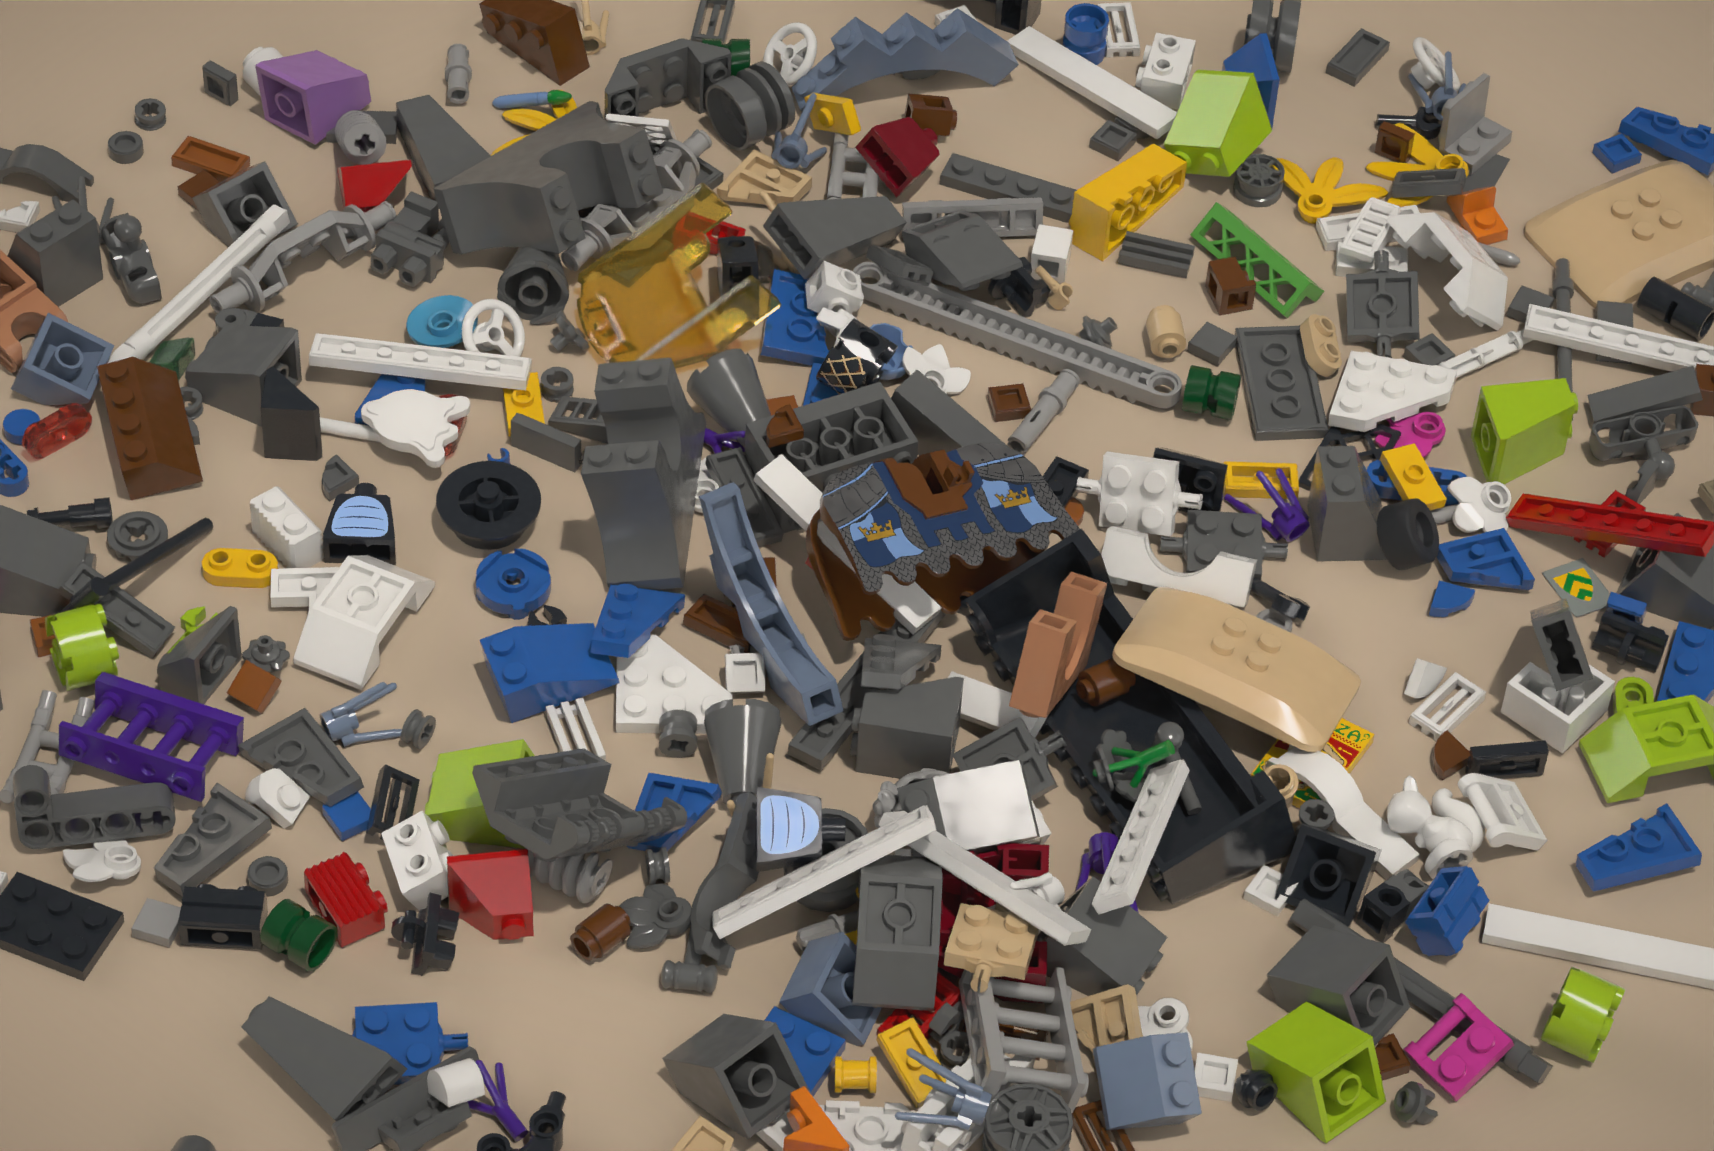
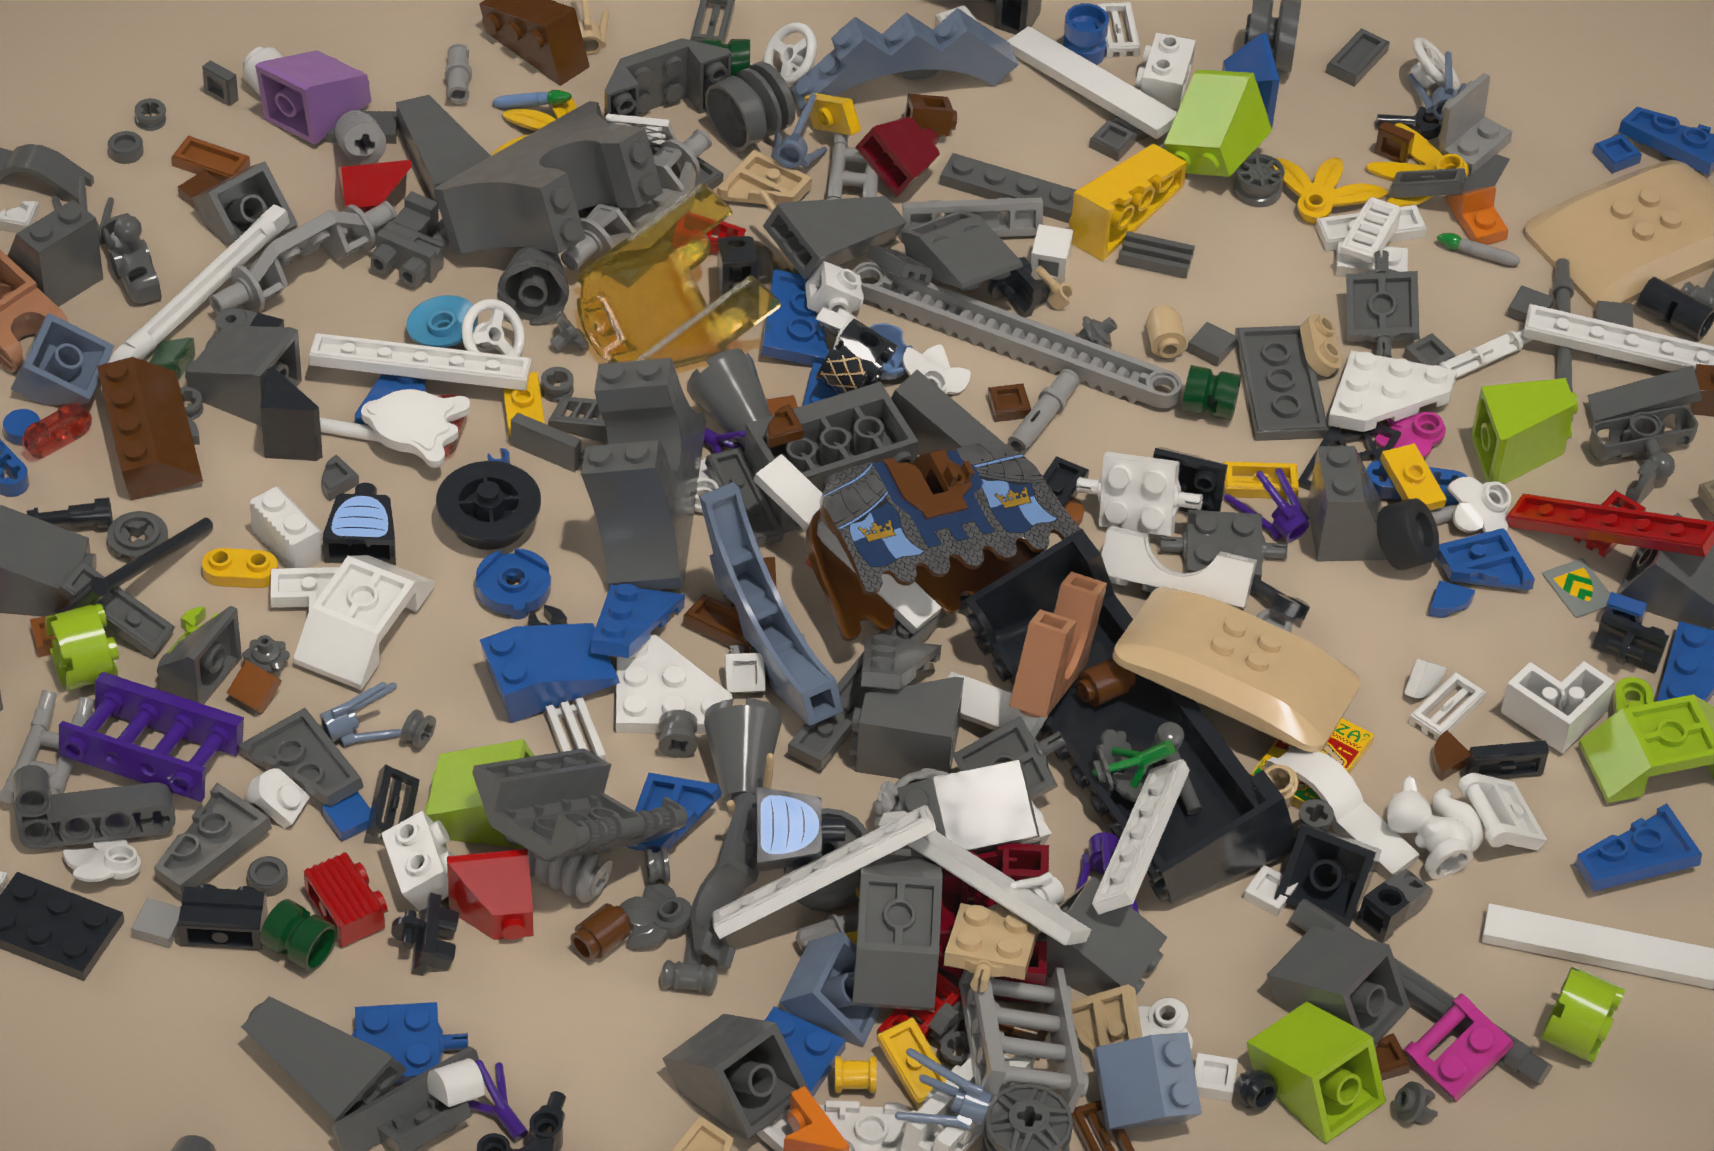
(1229, 286): reddish brown brick -> none
(1266, 253): bright green fence -> none
(1447, 911): blue brick -> none
(1480, 284): white slope -> none
(1561, 644): dark grey slope -> none

